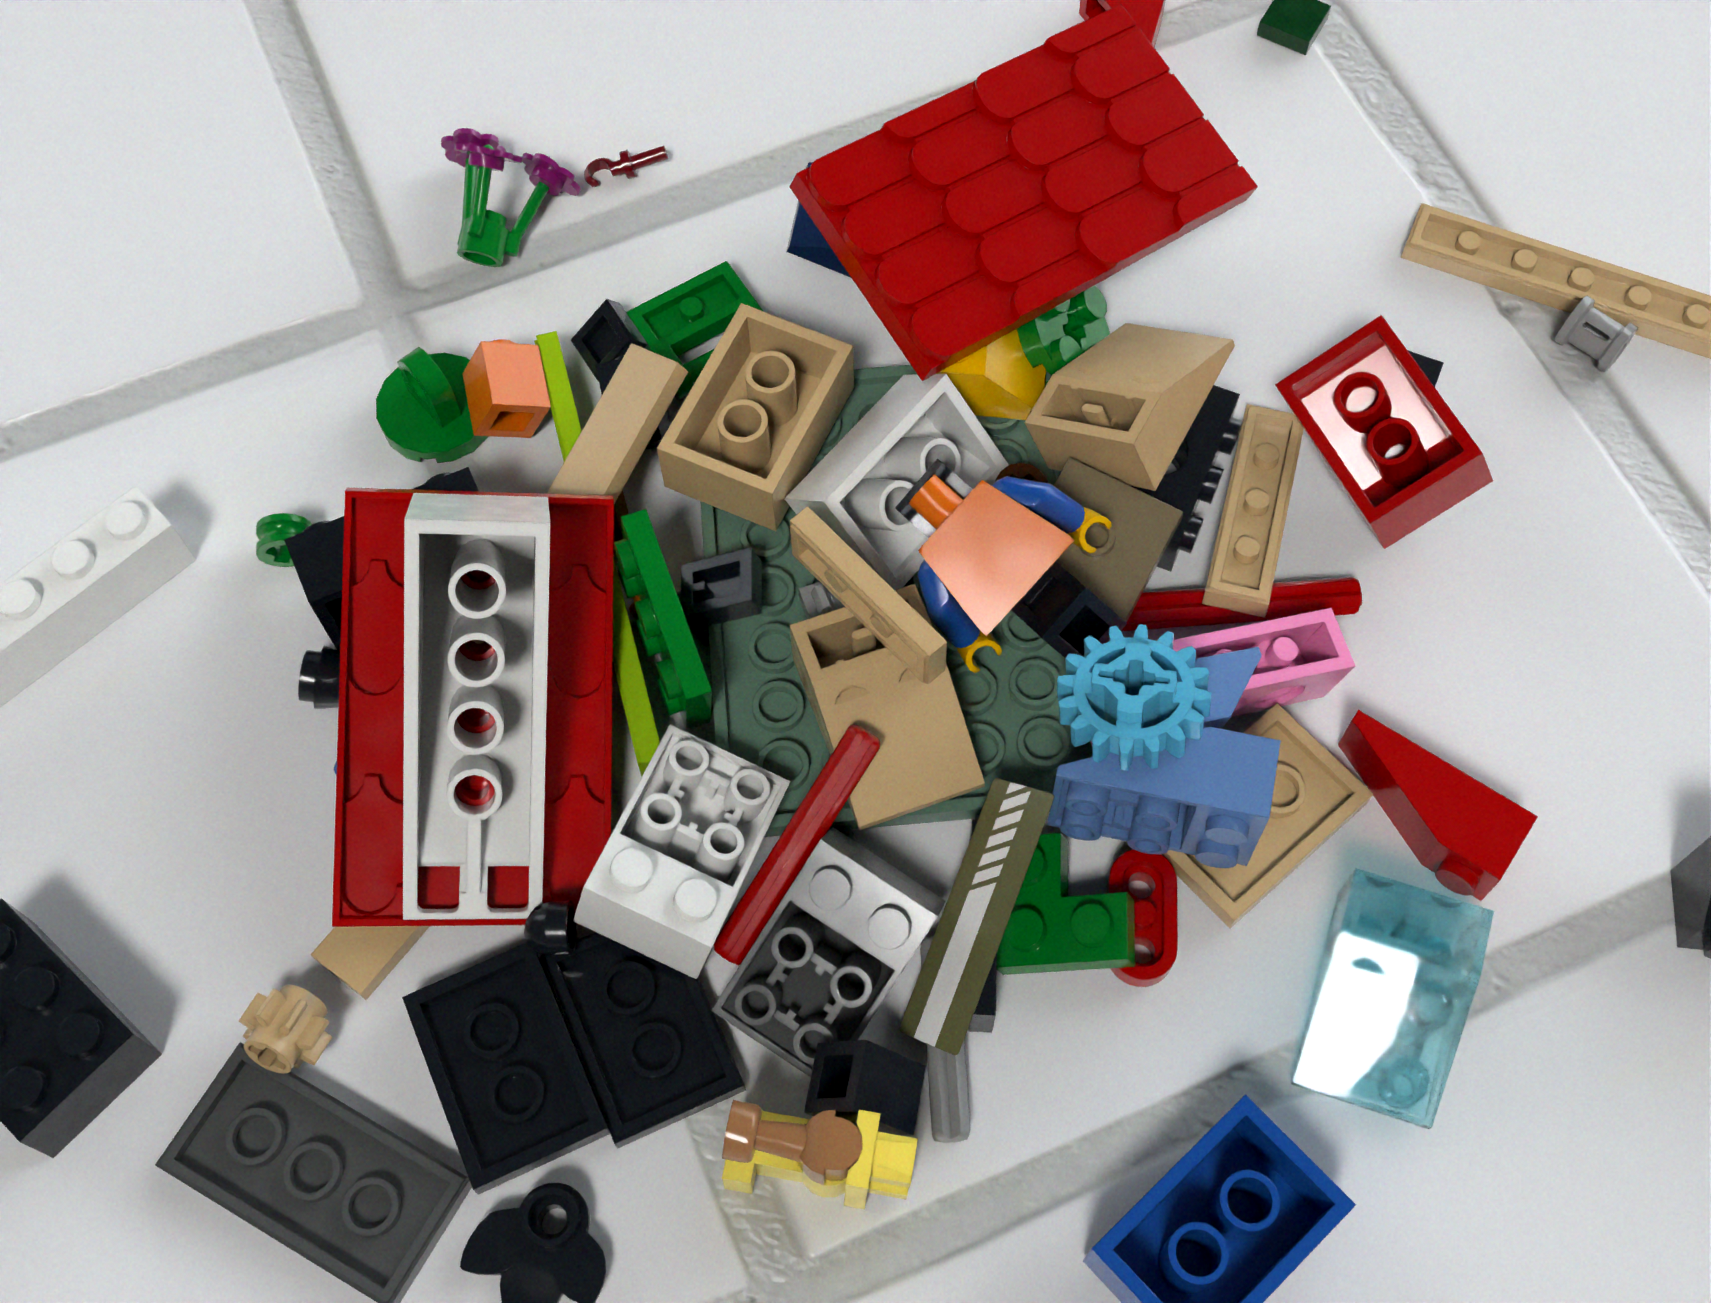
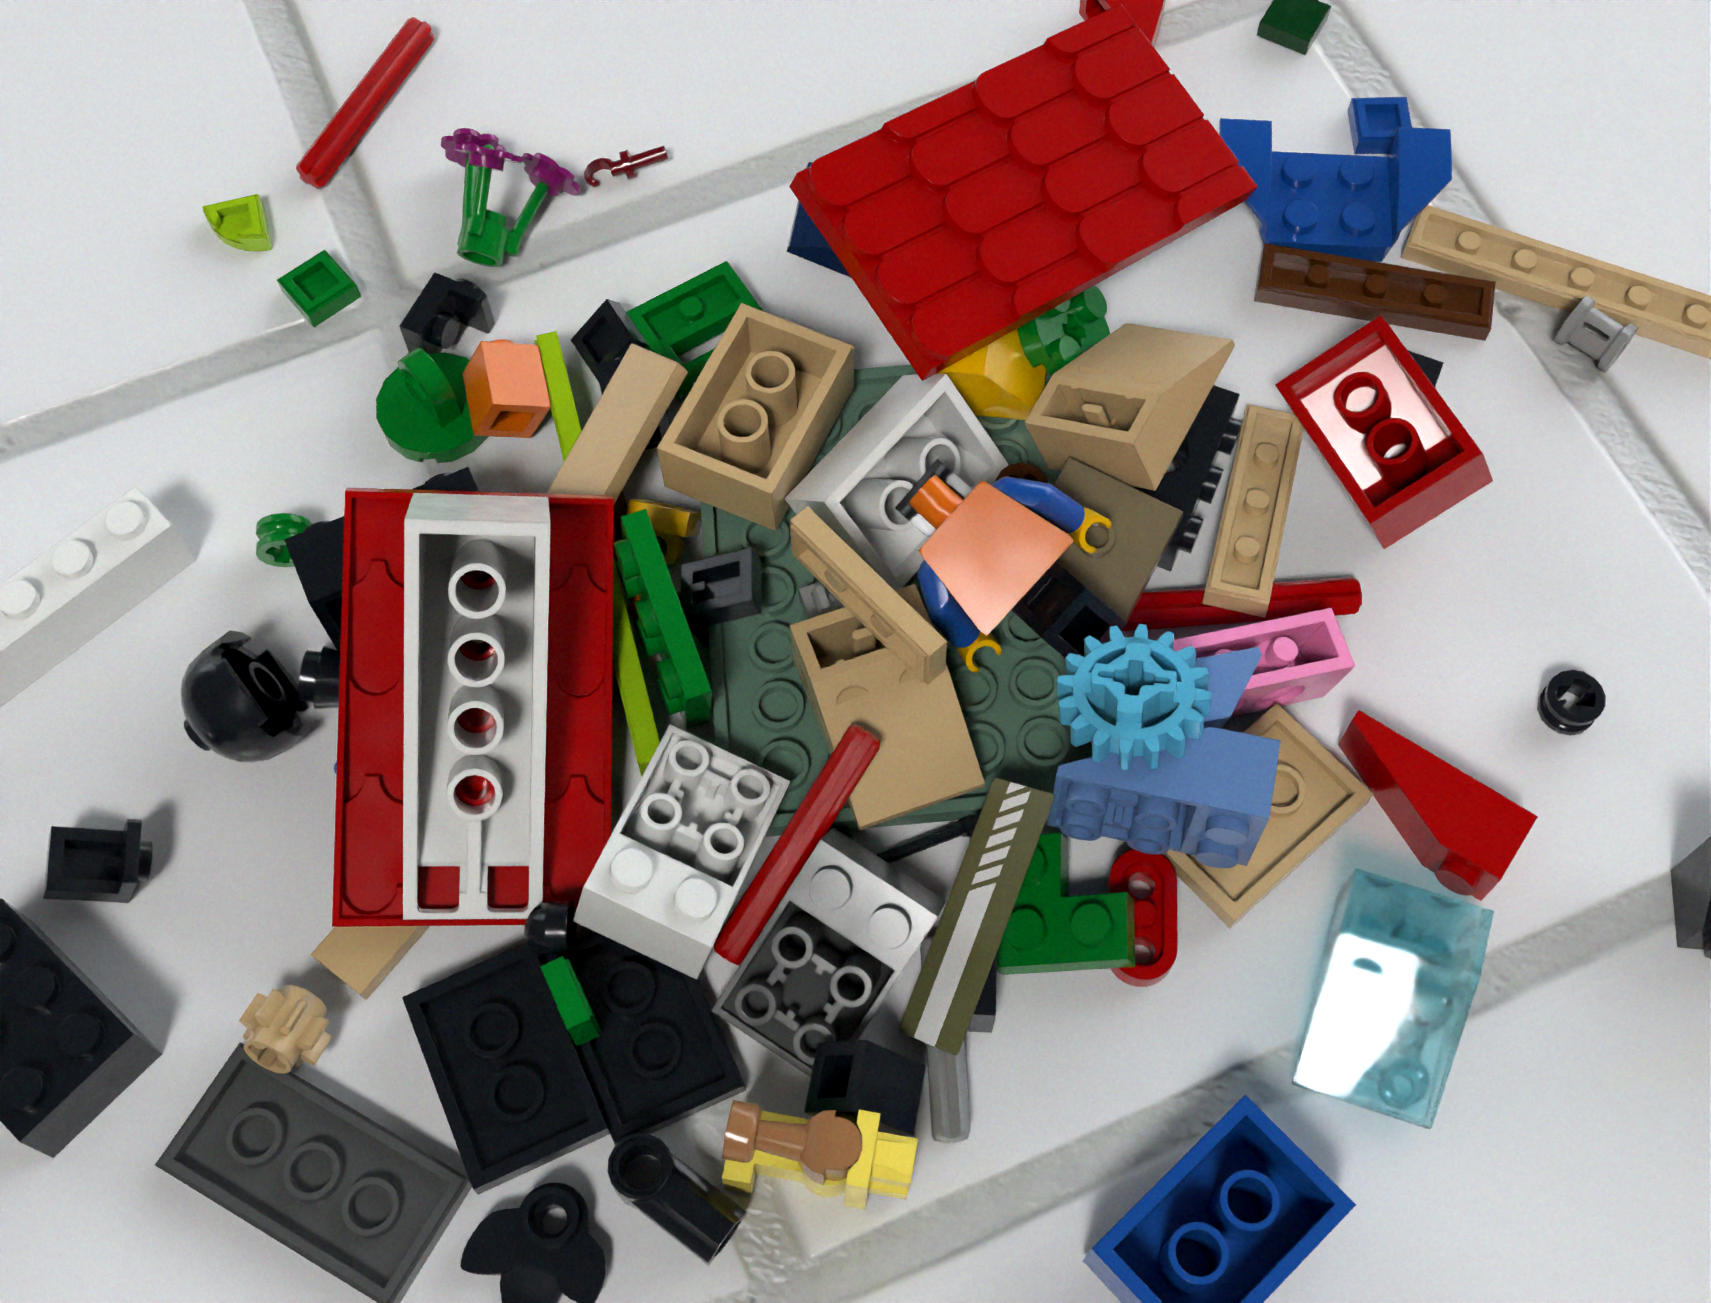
(96, 863): none -> black bracket
(240, 223): none -> lime tile
(241, 702): none -> black cylinder
(319, 288): none -> green tile
(364, 103): none -> red axle
(440, 309): none -> black bracket
(571, 1000): none -> green tile
(670, 524): none -> yellow tile
(680, 1199): none -> black piece
(962, 829): none -> black hinge
(1340, 201): none -> blue piece
(1373, 289): none -> reddish brown tile
(1375, 122): none -> blue tile
(1589, 694): none -> black bush

